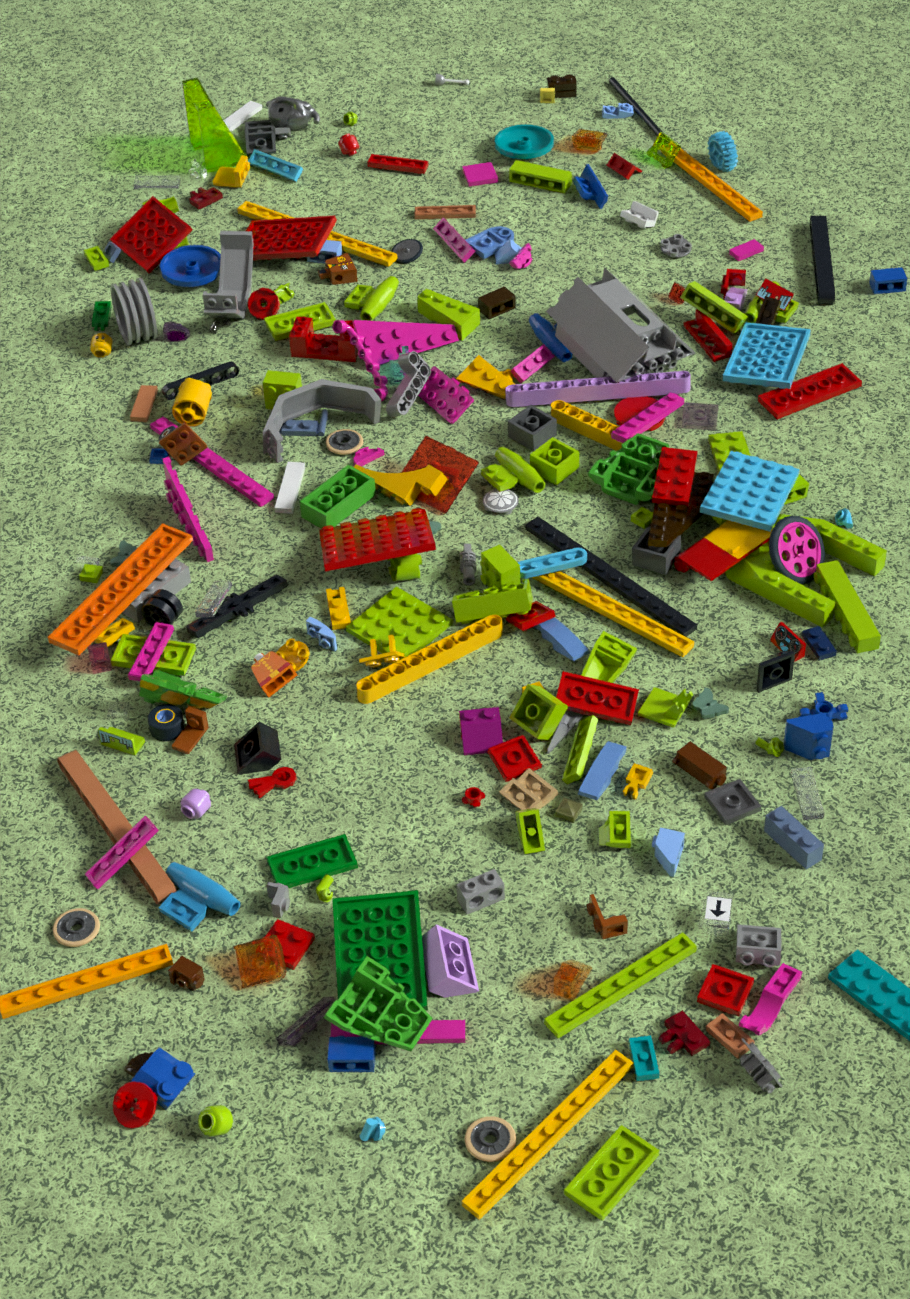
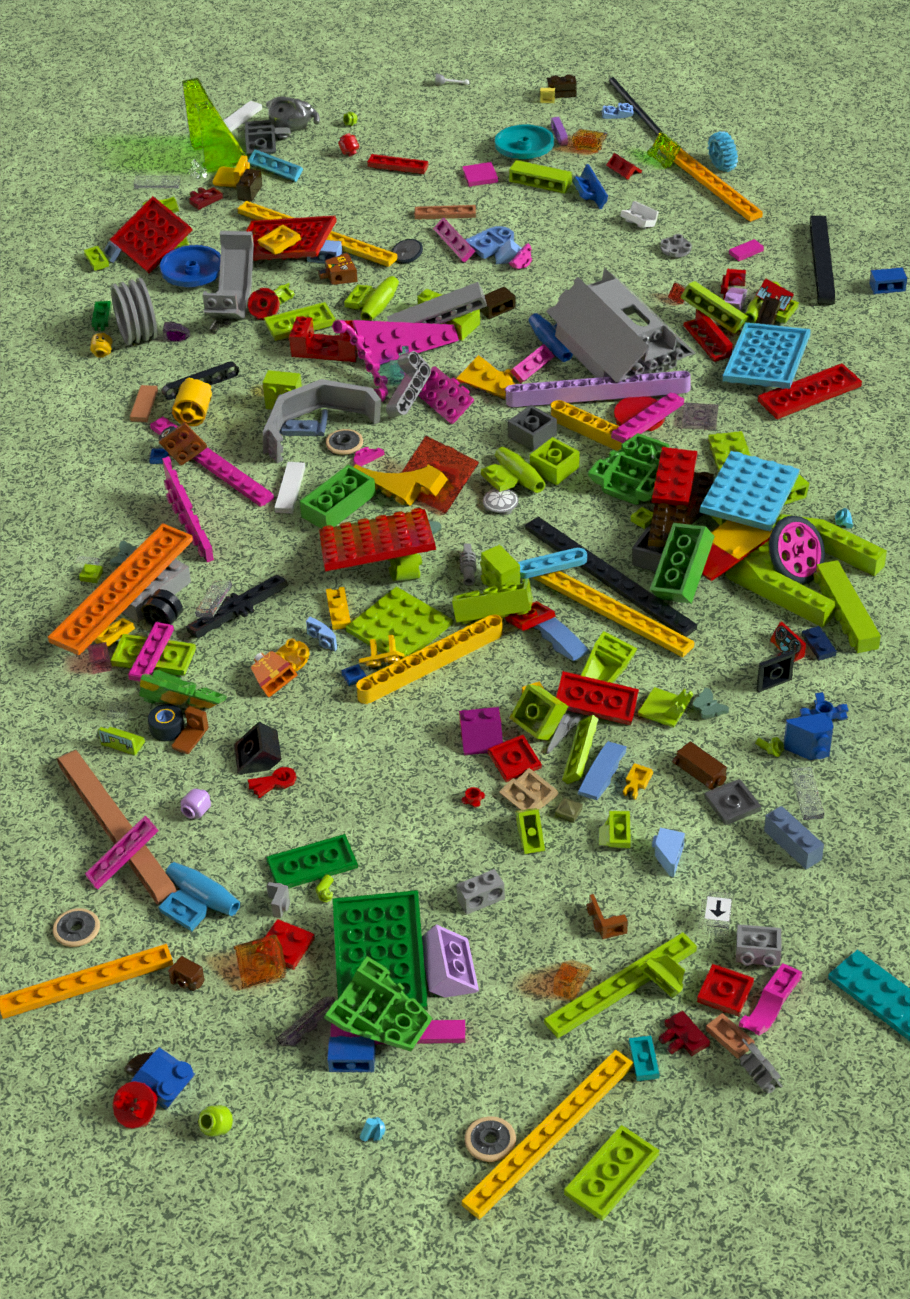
(249, 185): none -> dark brown brick
(279, 239): none -> yellow plate
(353, 674): none -> blue tile
(444, 307): none -> light grey brick
(559, 131): none -> medium lavender beam
(665, 974): none -> lime slope
(682, 563): none -> bright green brick

